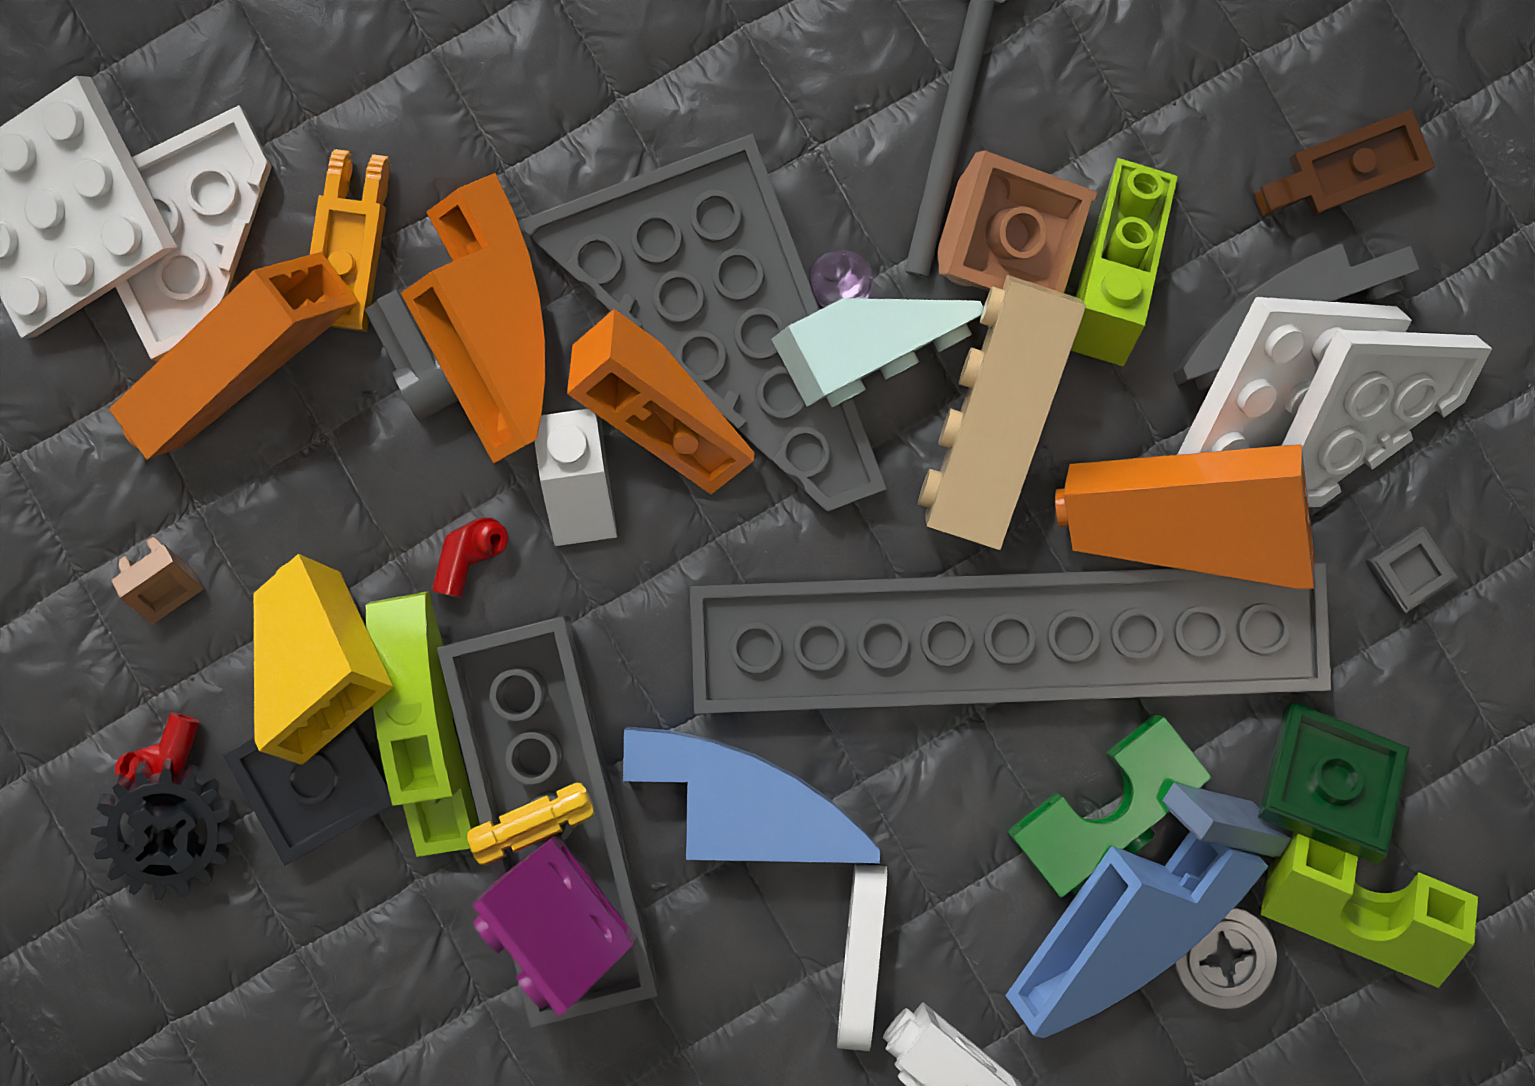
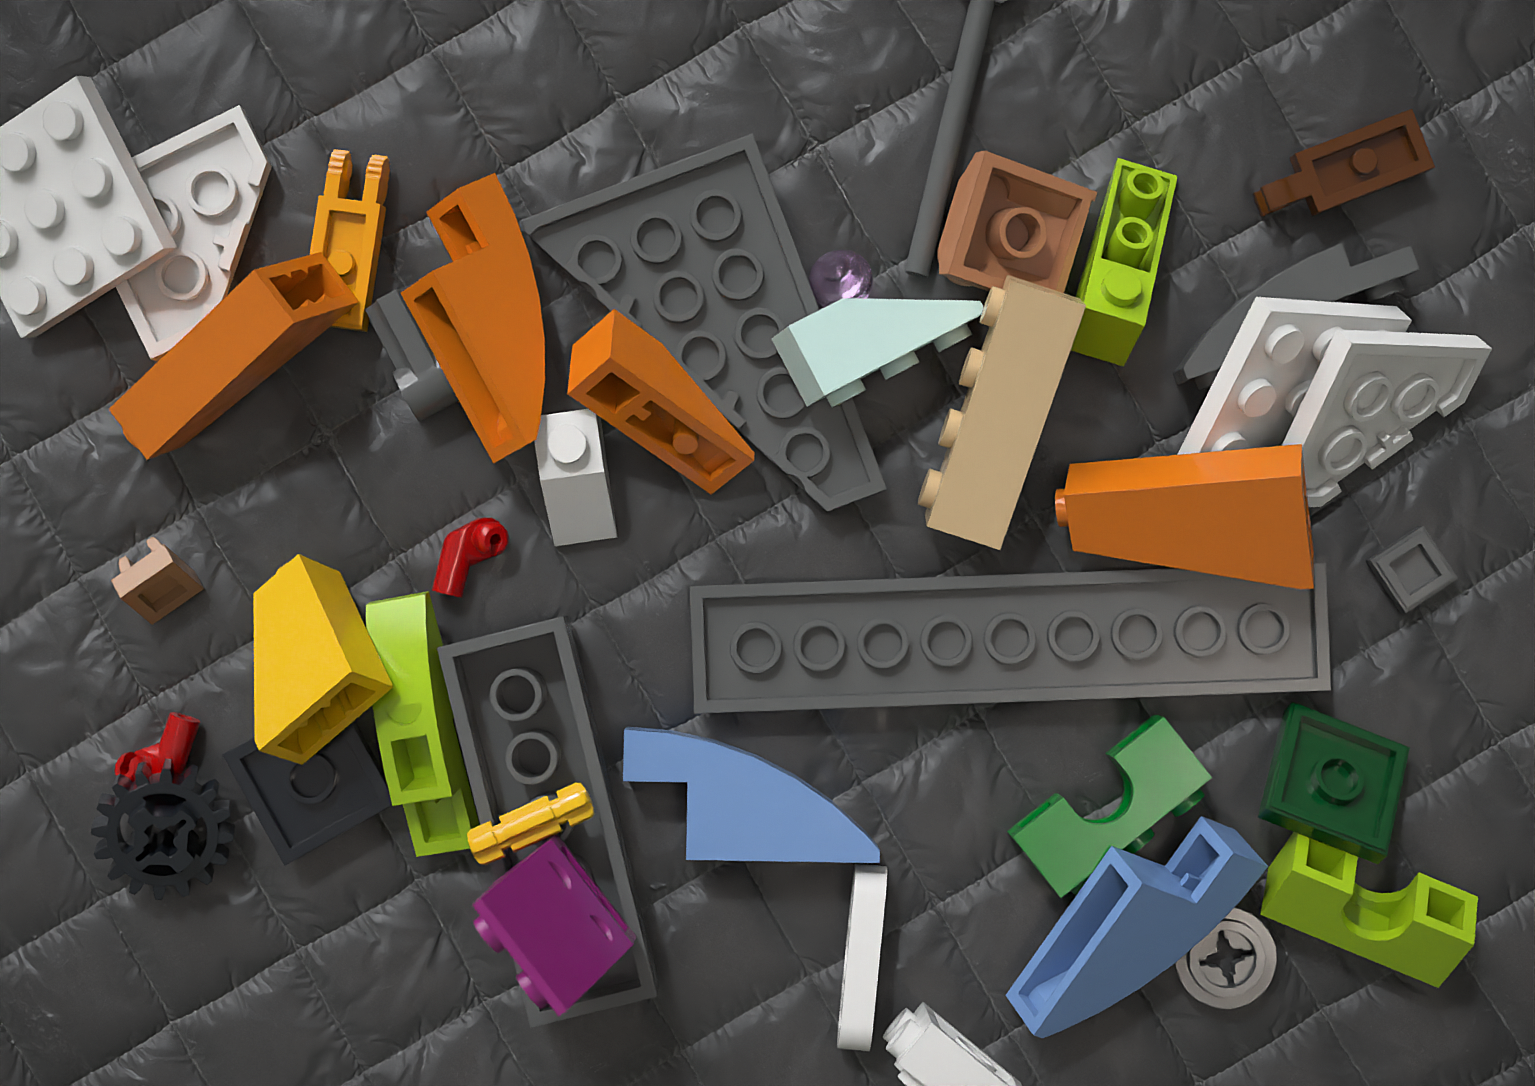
(1225, 820): sand blue tile -> none

